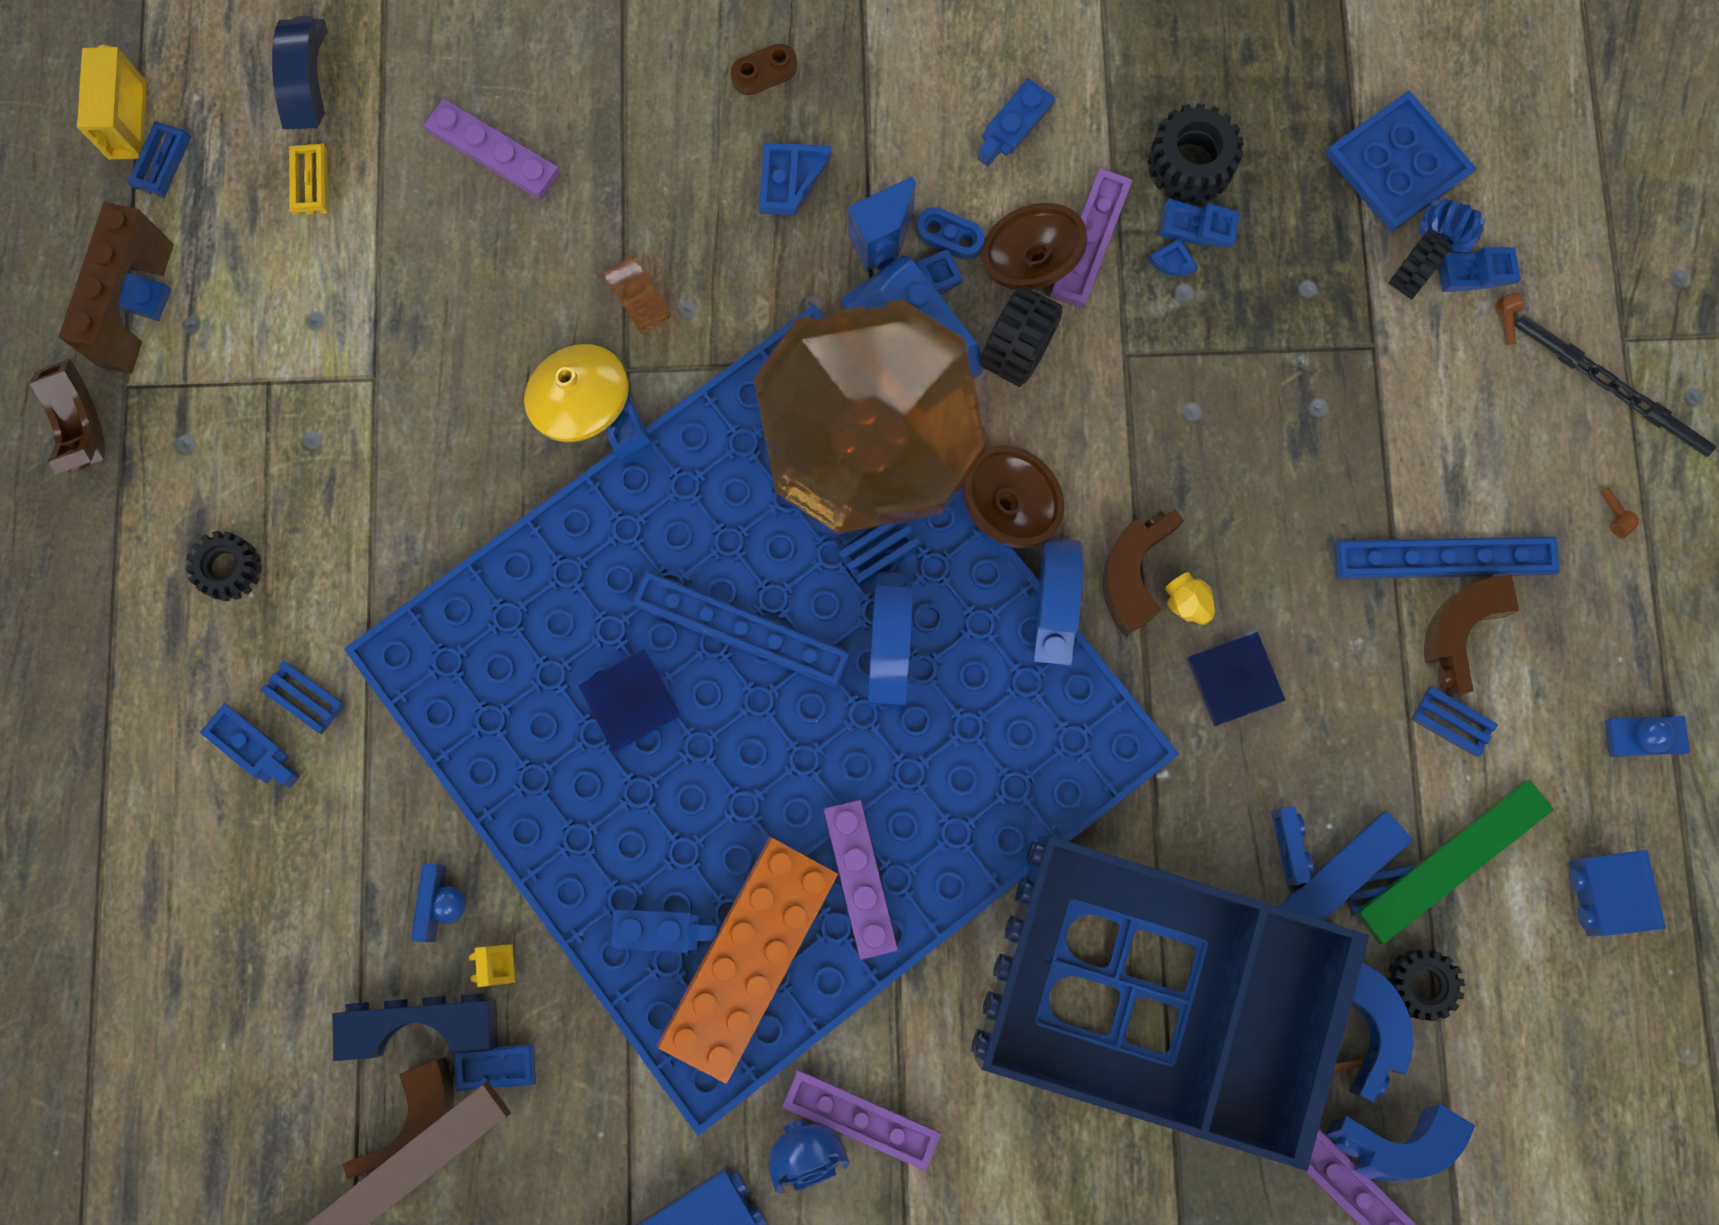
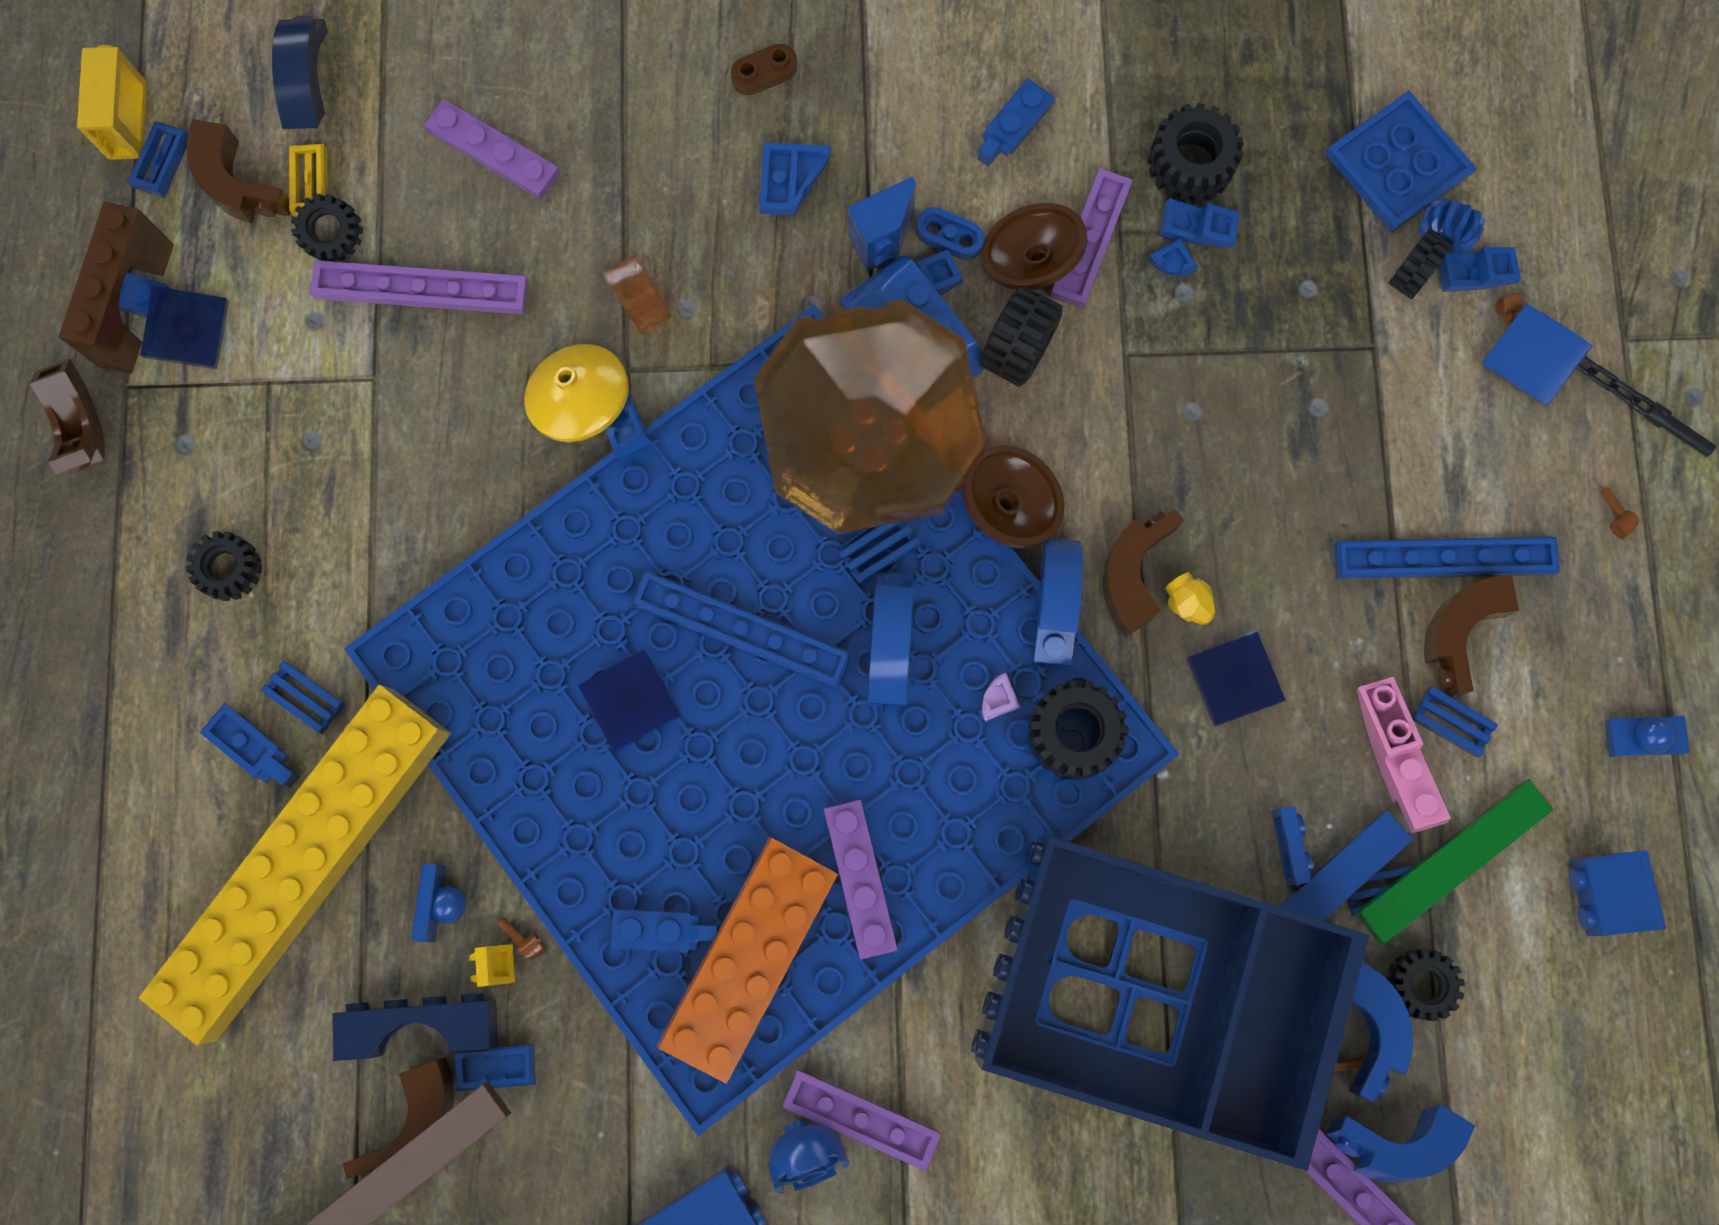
(184, 327): none -> clear blue plate
(211, 160): none -> reddish brown arch
(294, 866): none -> yellow brick
(306, 222): none -> black tyre
(419, 287): none -> medium lavender plate
(529, 947): none -> dark orange hand
(999, 698): none -> lavender tile
(1091, 701): none -> black tyre
(1399, 755): none -> bright pink slope
(1537, 354): none -> blue slope

